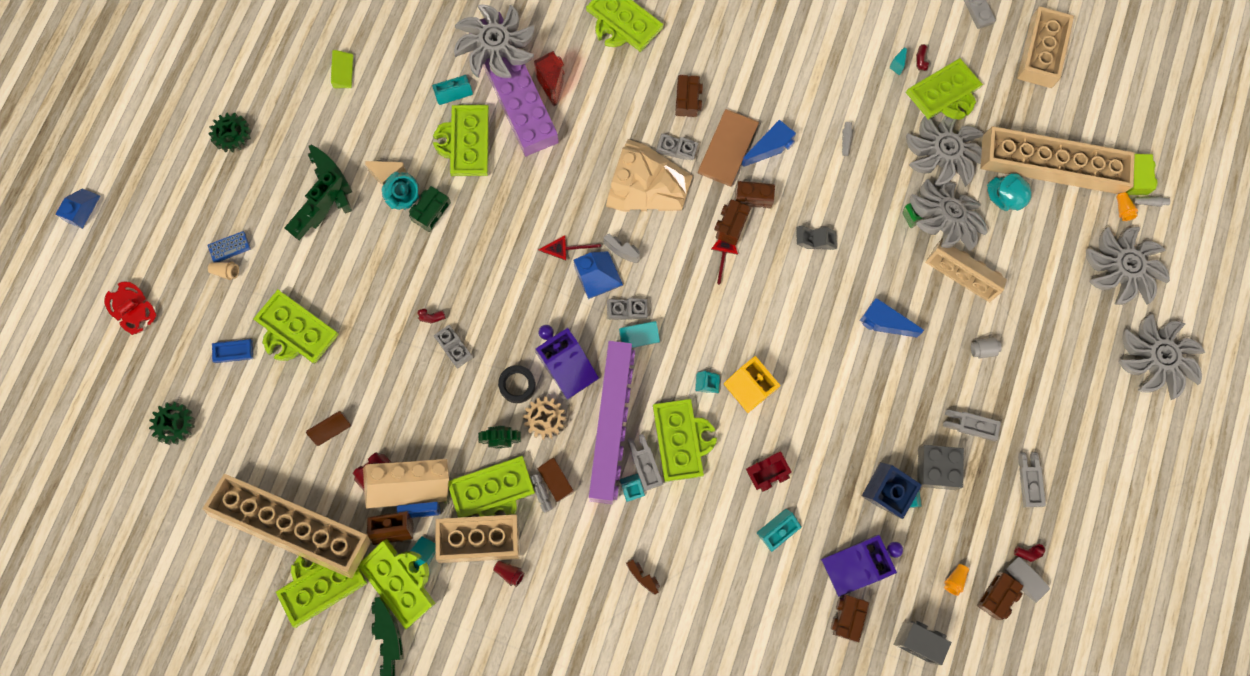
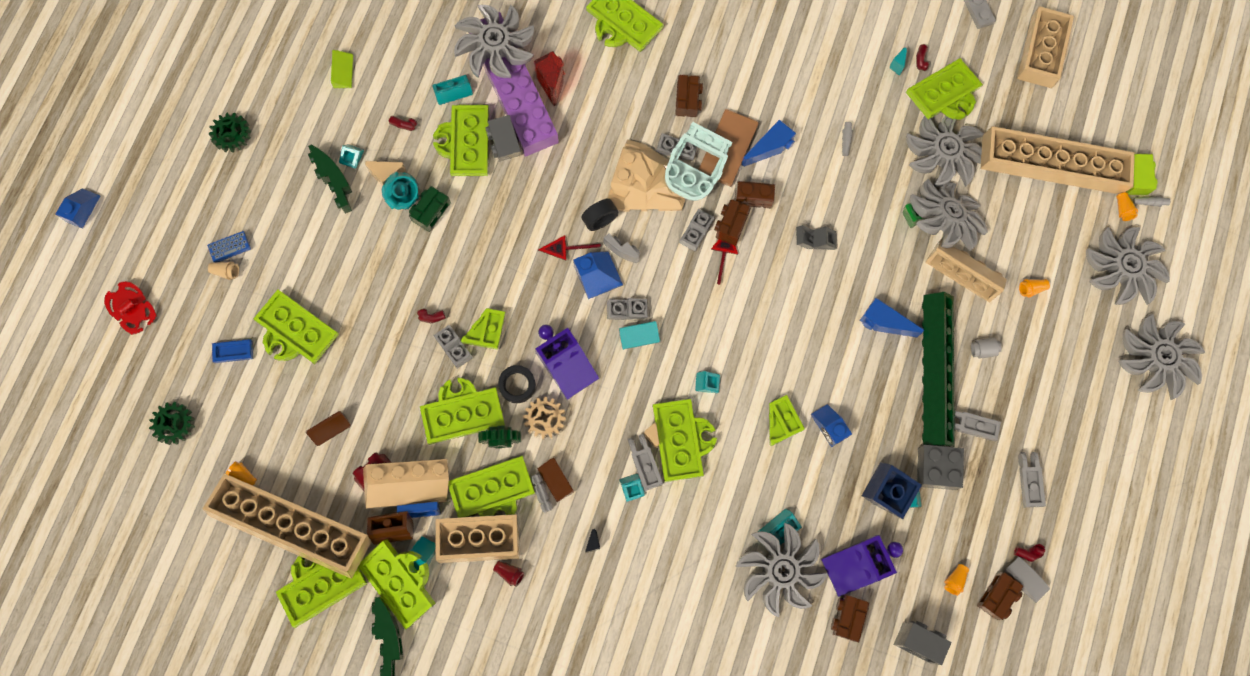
(241, 473): none -> light orange cone
(319, 202): dark green slope -> none
(350, 155): none -> teal slope
(402, 124): none -> dark red arm
(461, 412): none -> lime plate
(486, 330): none -> lime wing
(503, 138): none -> dark grey brick
(593, 543): none -> black slope
(599, 214): none -> black tyre
(611, 417): medium lavender brick -> none
(647, 582): reddish brown slope -> none
(652, 435): none -> tan slope
(687, 180): none -> light aqua slope
(696, 230): none -> light grey slope
(751, 384): yellow slope -> none
(769, 471): dark red cylinder -> none
(774, 562): none -> light grey piece
(783, 420): none -> lime wing
(831, 425): none -> blue slope
(938, 370): none -> dark green brick
(1013, 192): teal helmet -> none
(1031, 287): none -> light orange cone

